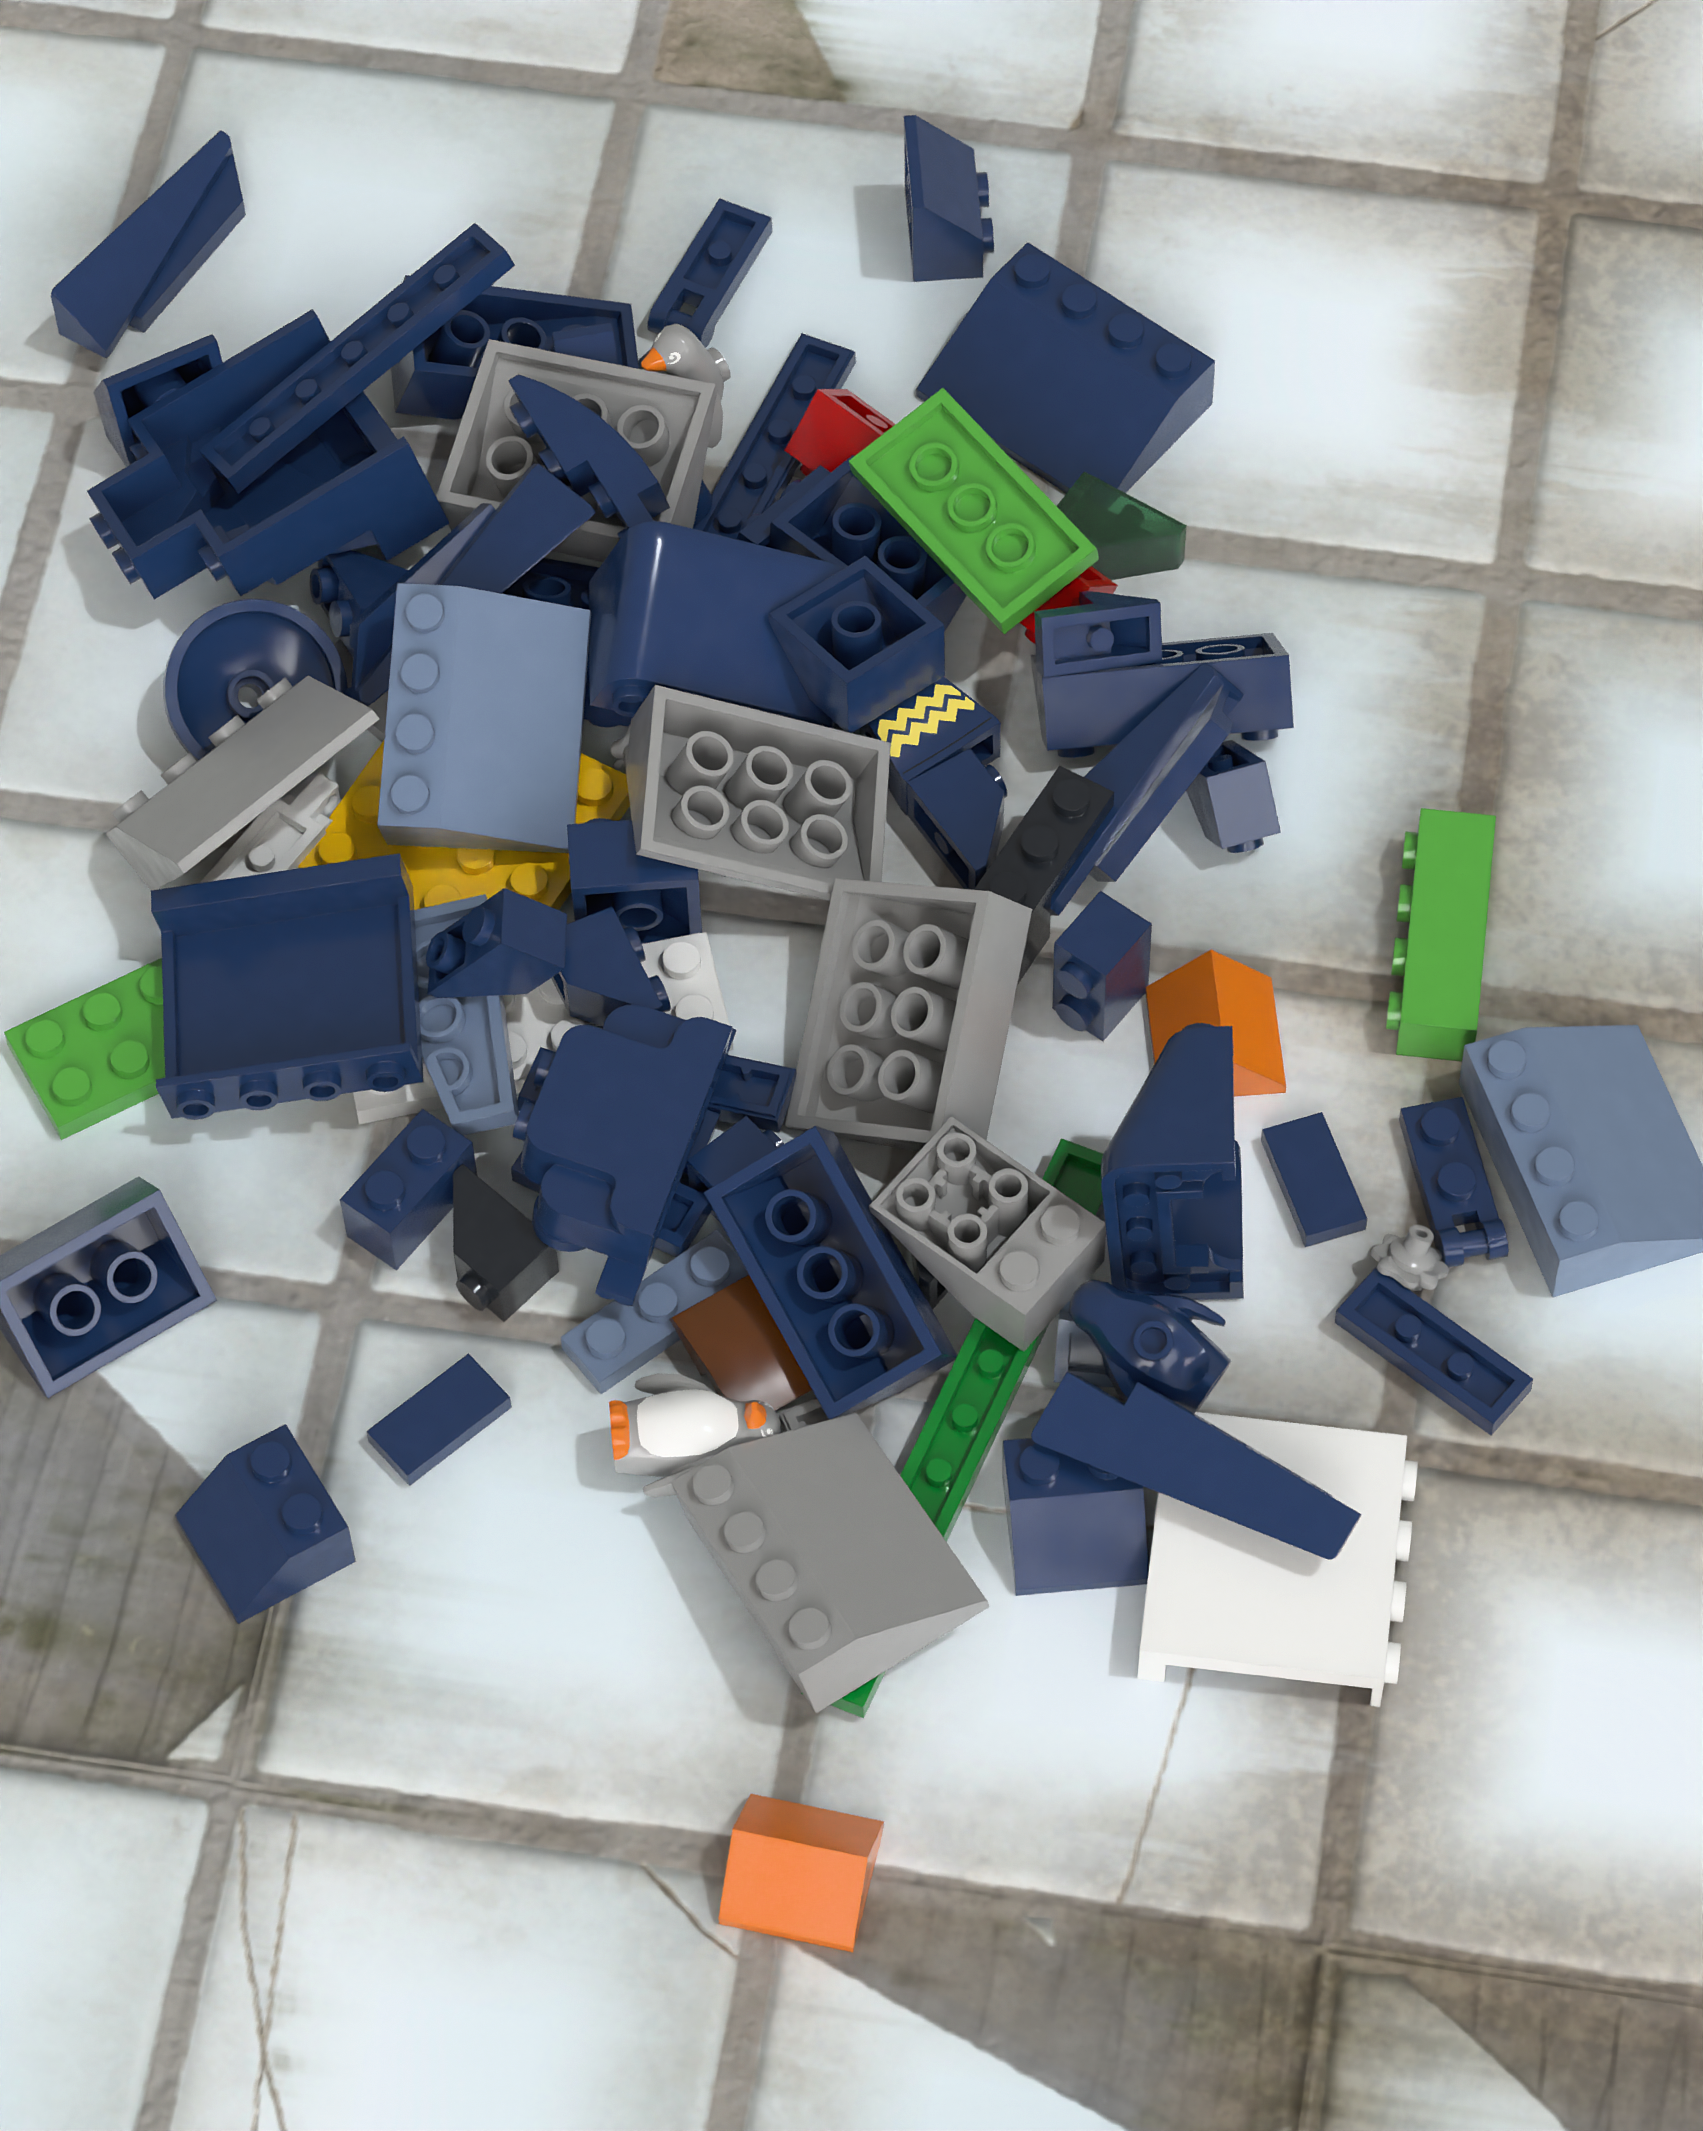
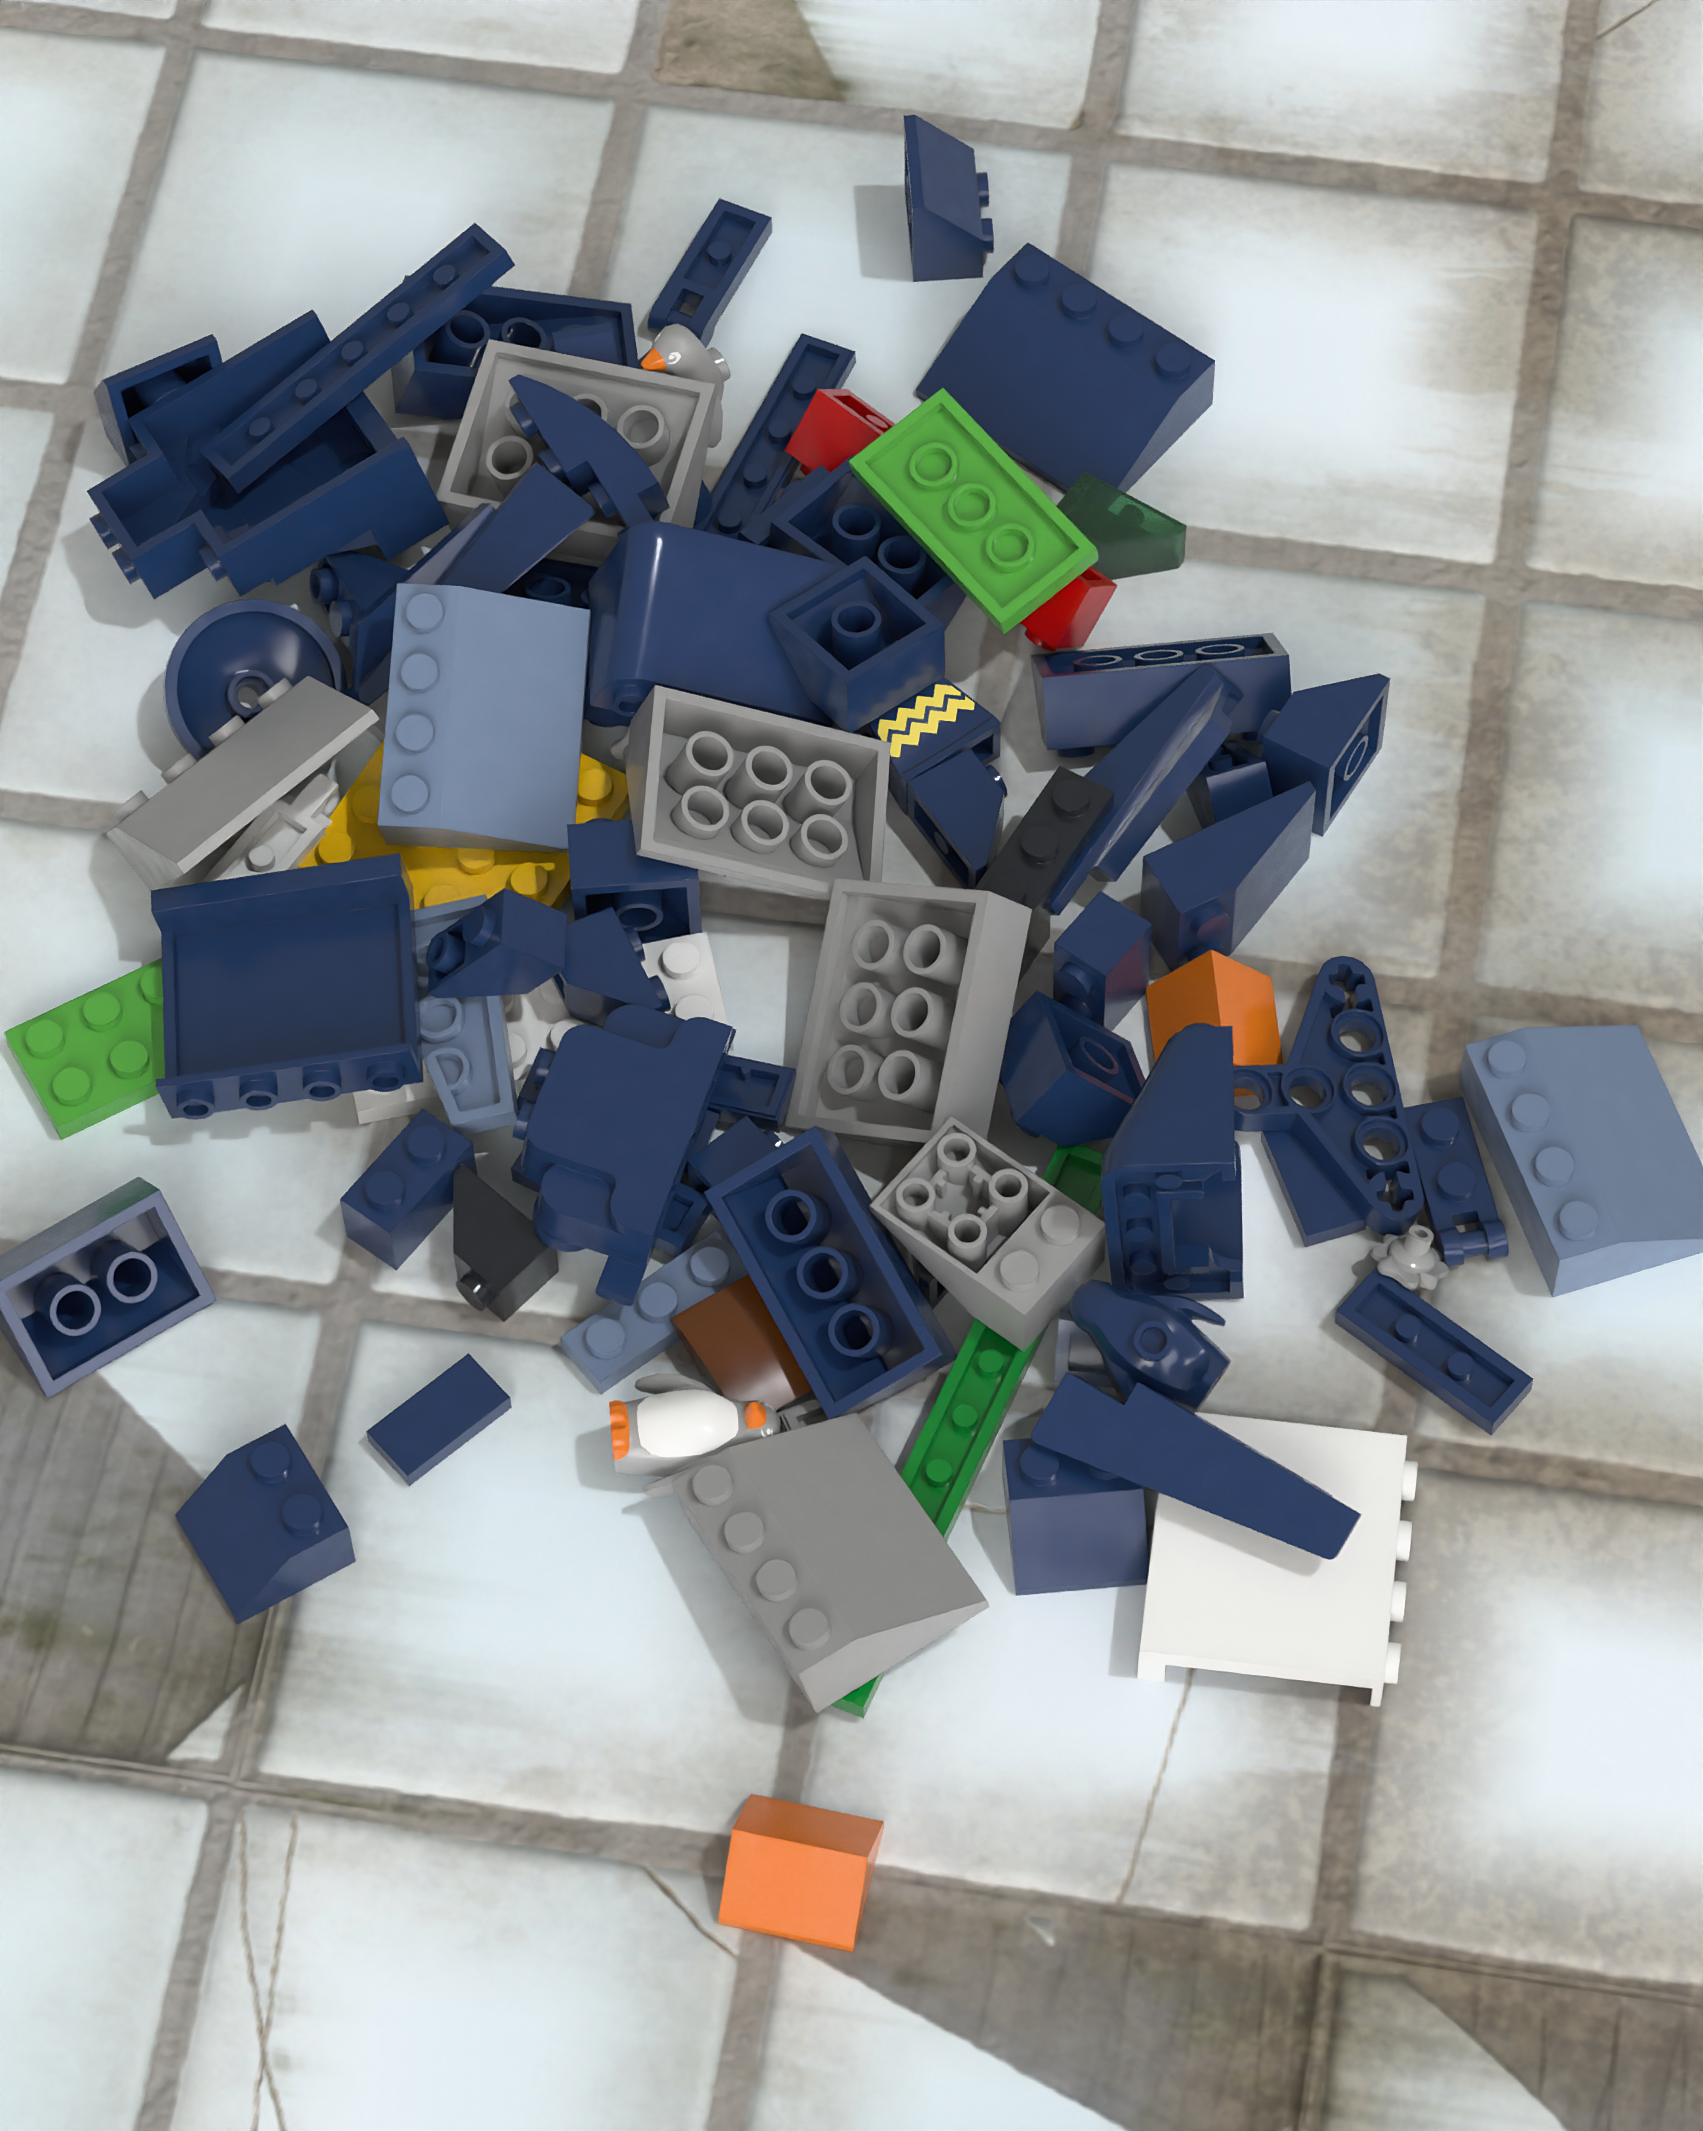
(152, 252): dark blue wedge -> none
(1067, 1074): none -> dark blue slope
(1098, 634): dark blue slope -> none
(1225, 877): none -> dark blue slope
(1326, 739): none -> dark blue slope
(1339, 1125): none -> dark blue beam
(1445, 934): bright green brick -> none

